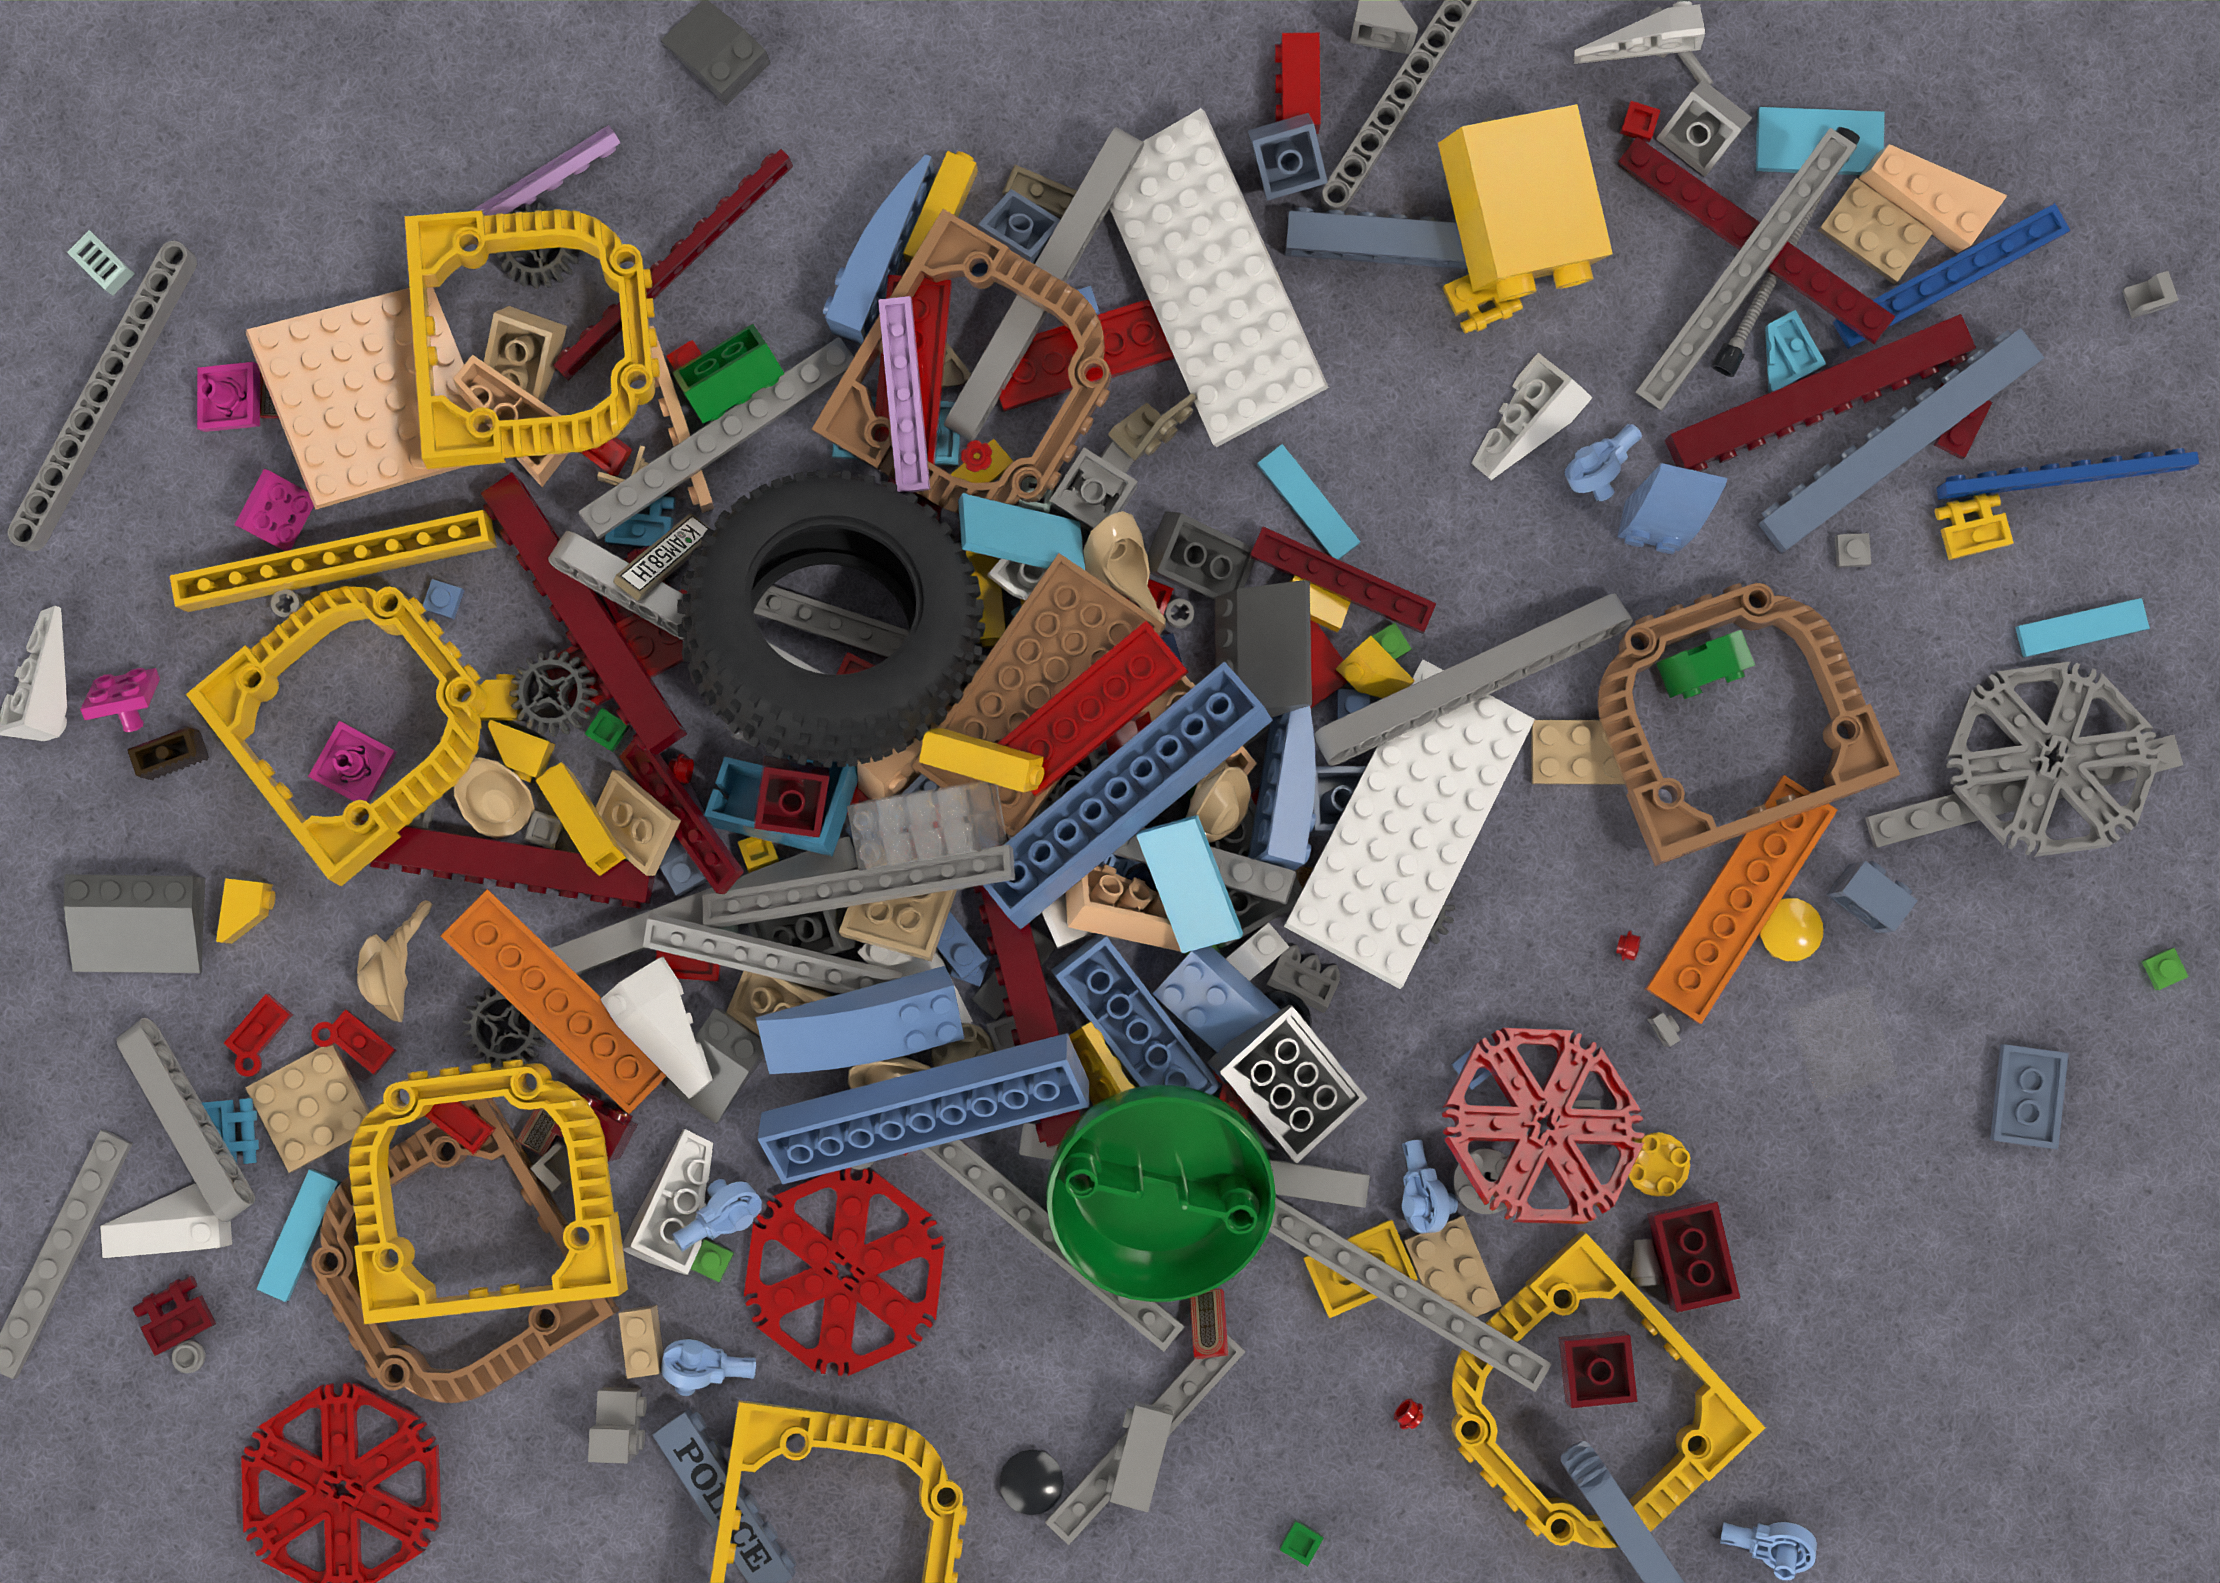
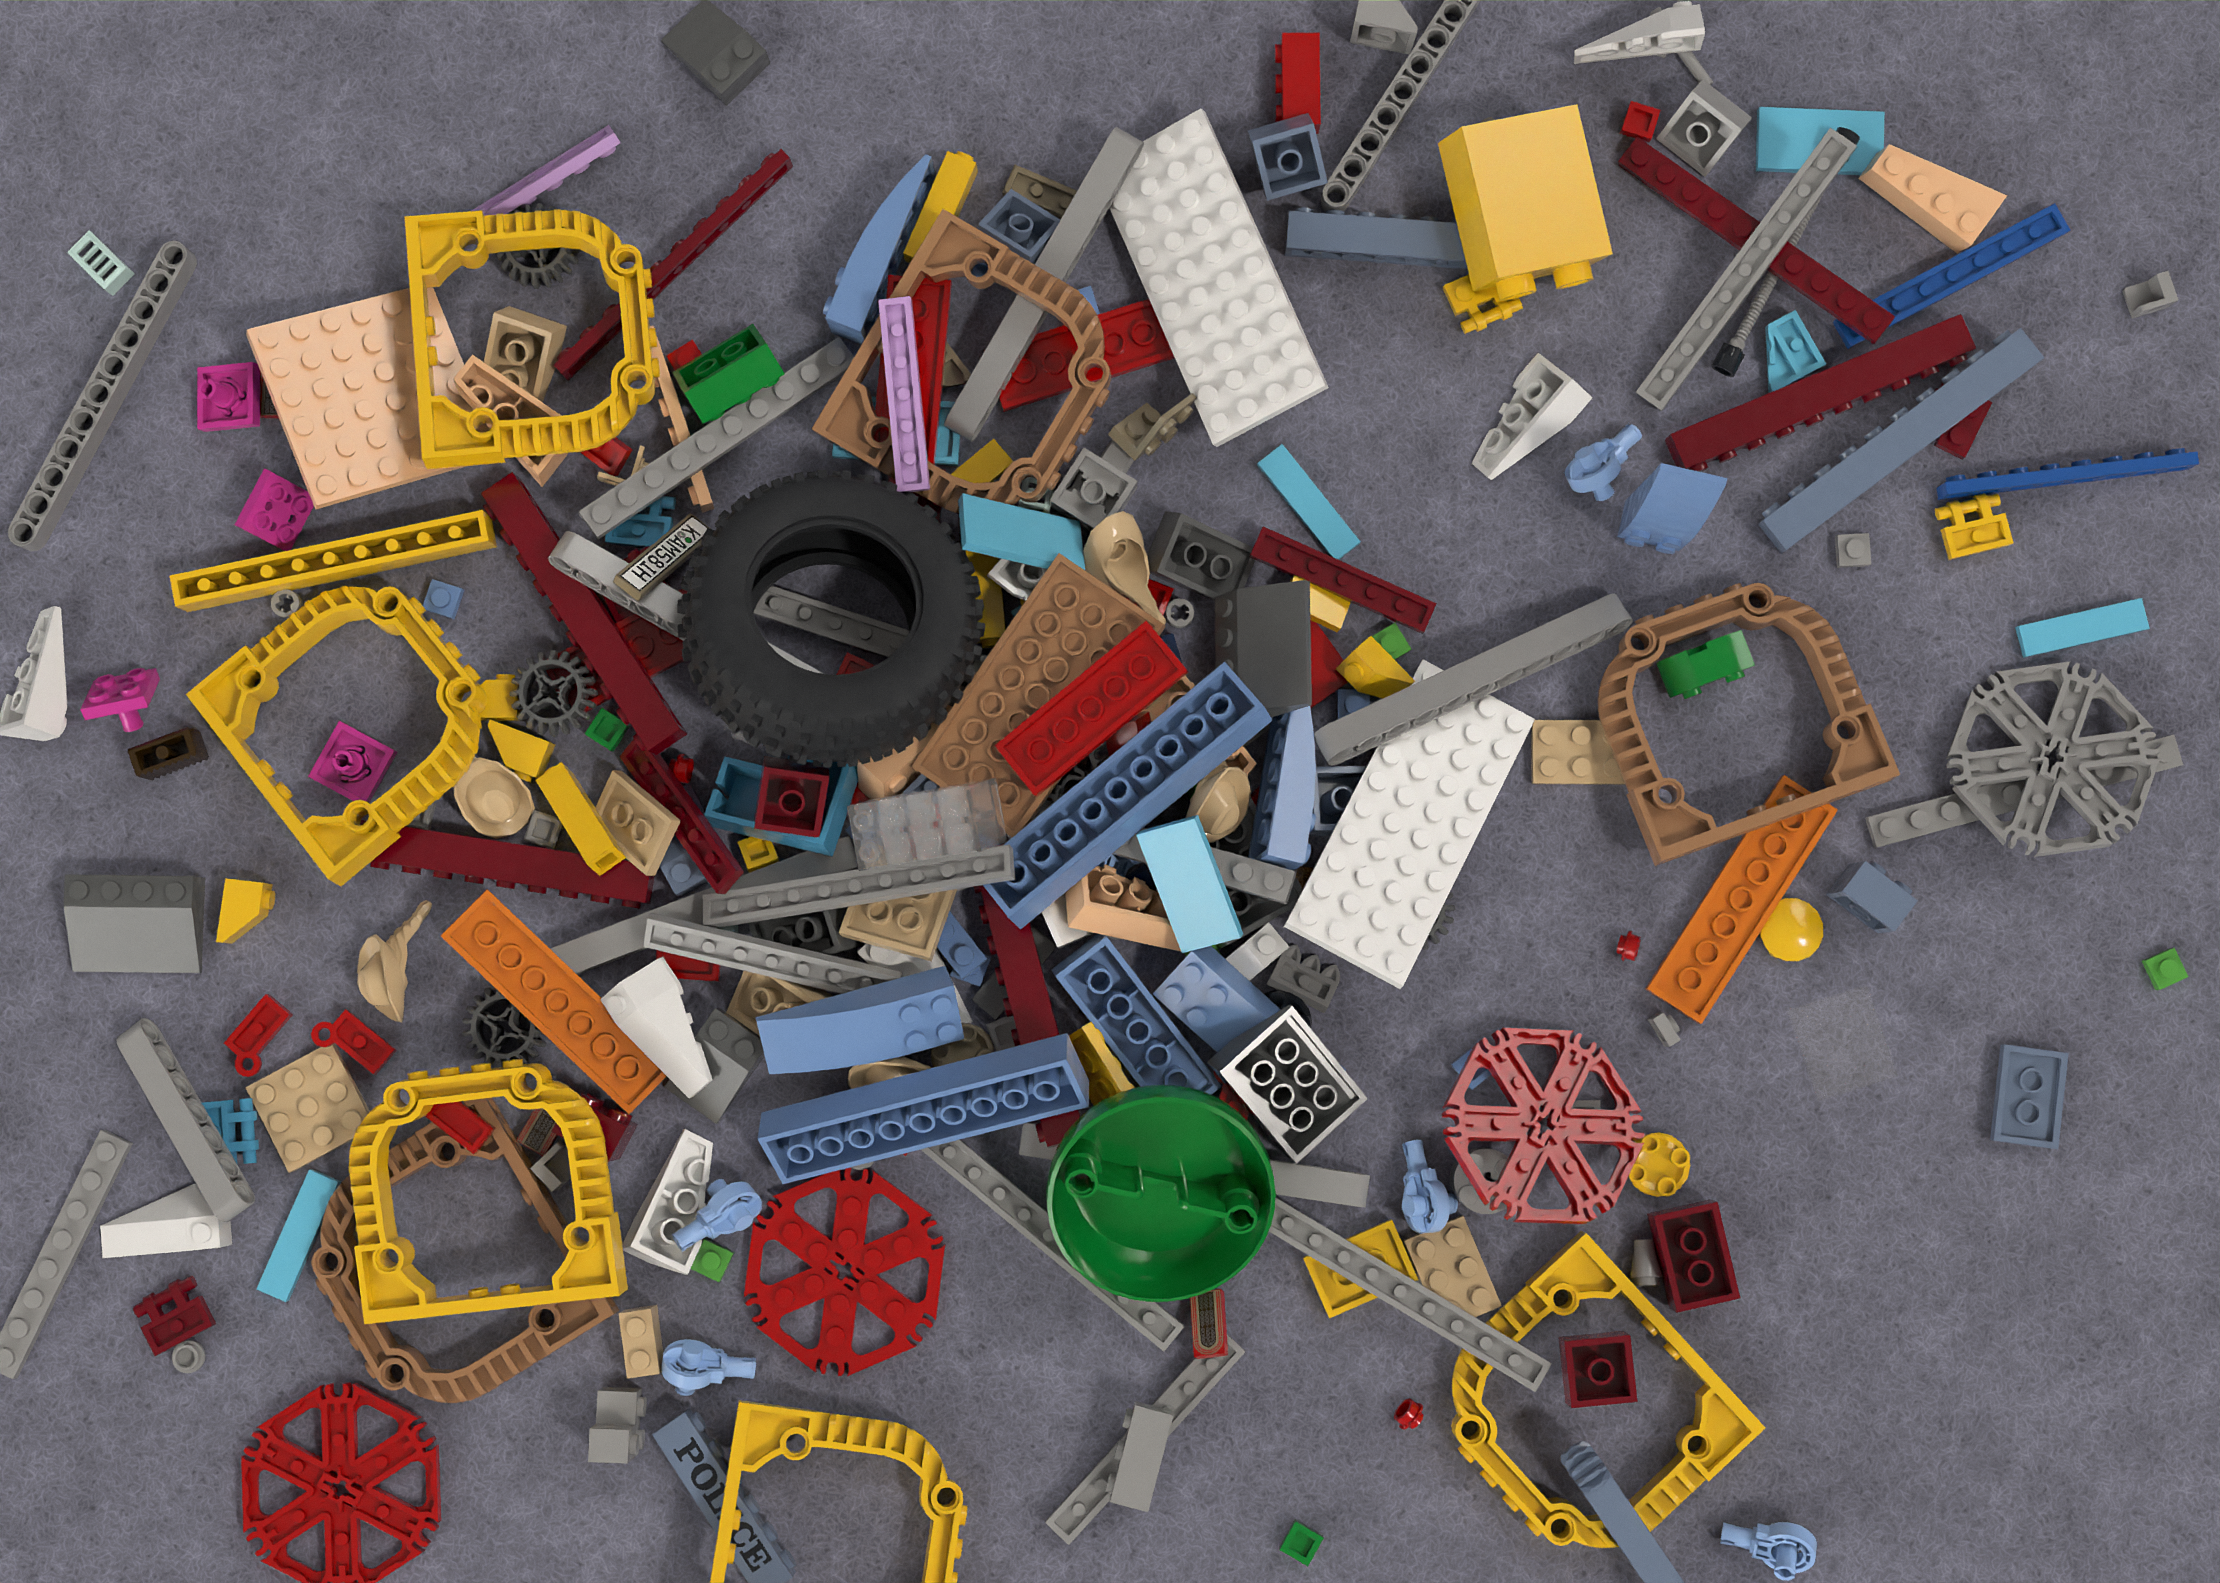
(982, 760): yellow brick -> none
(983, 462): red plate -> none
(1031, 1482): black dish -> none
(1875, 231): tan plate -> none

